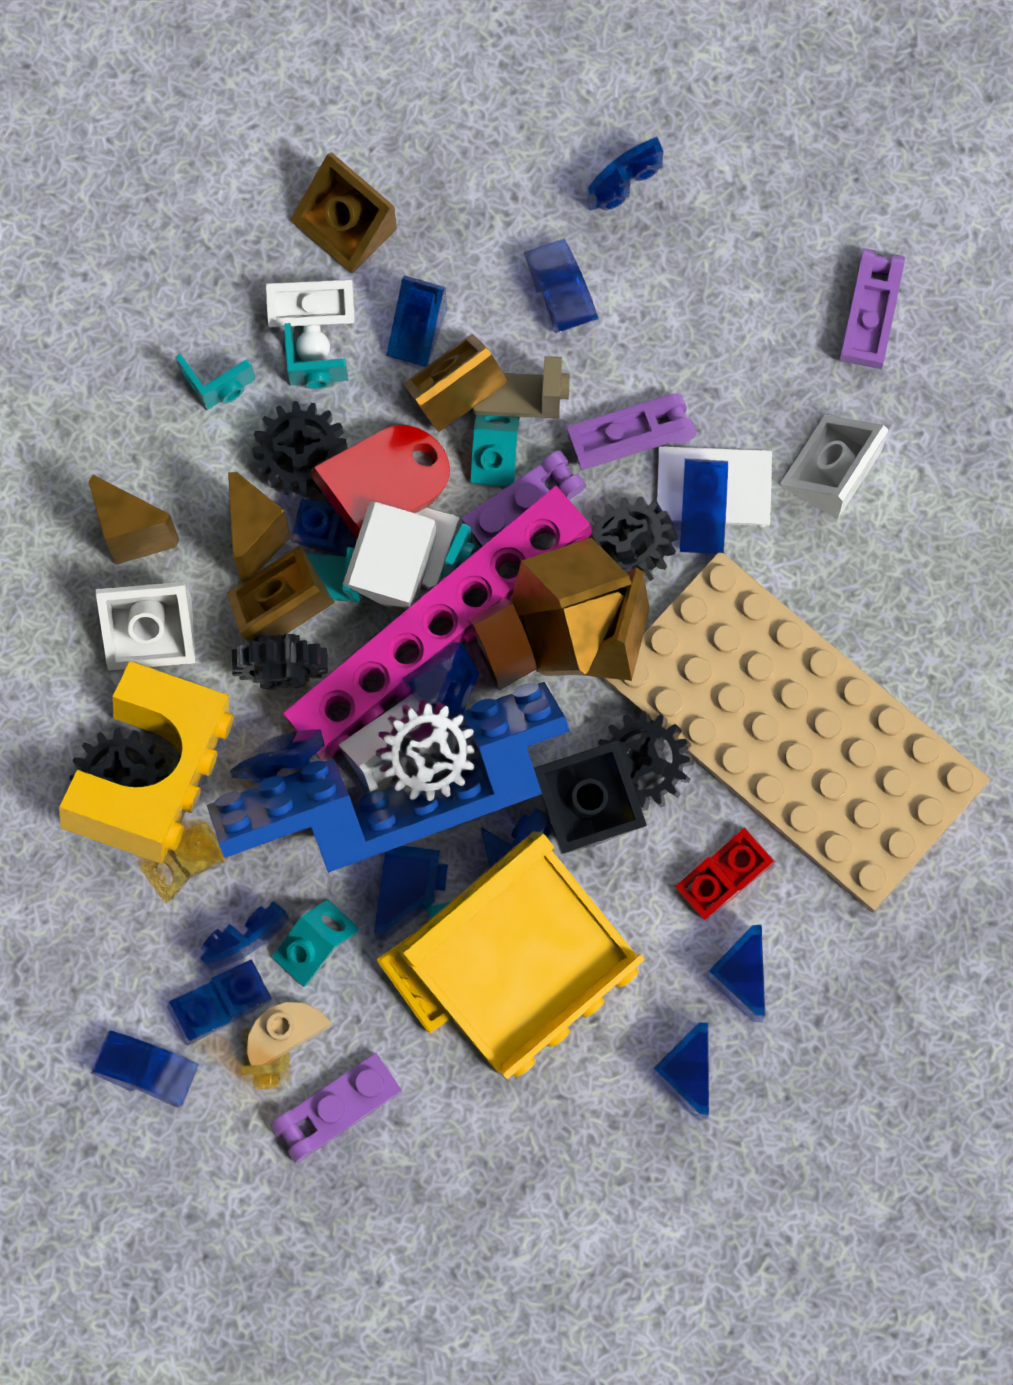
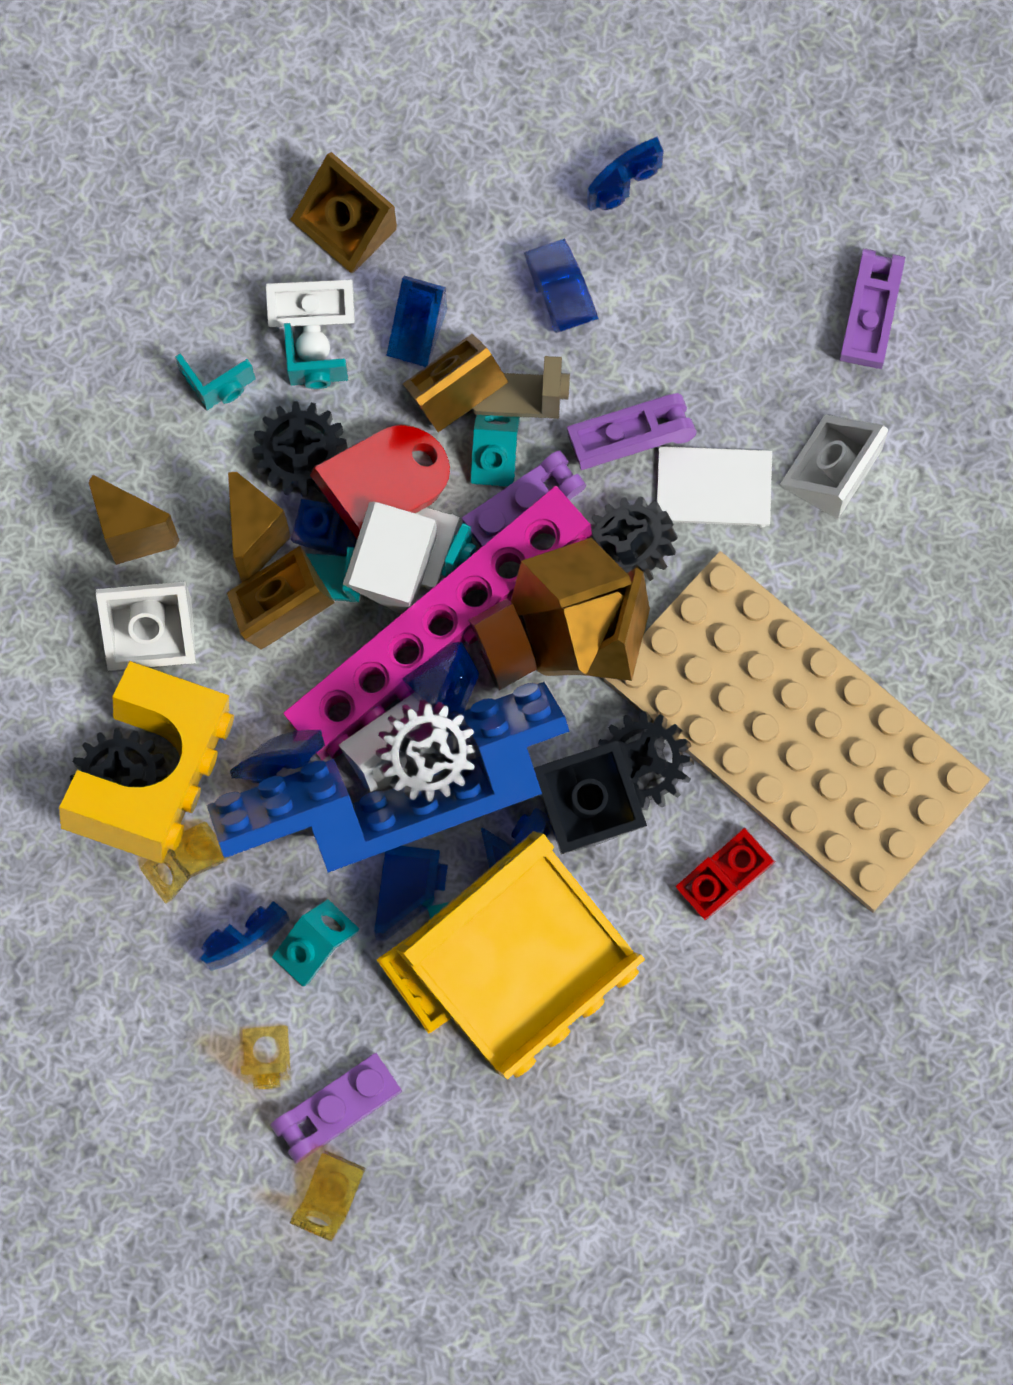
(145, 1067): clear blue slope -> none
(219, 1002): clear blue slope -> none
(279, 661): black gear -> none
(283, 1030): tan plate -> none
(329, 1195): none -> clear yellow bracket
(686, 1071): clear blue slope -> none
(704, 506): clear blue slope -> none
(741, 974): clear blue slope -> none

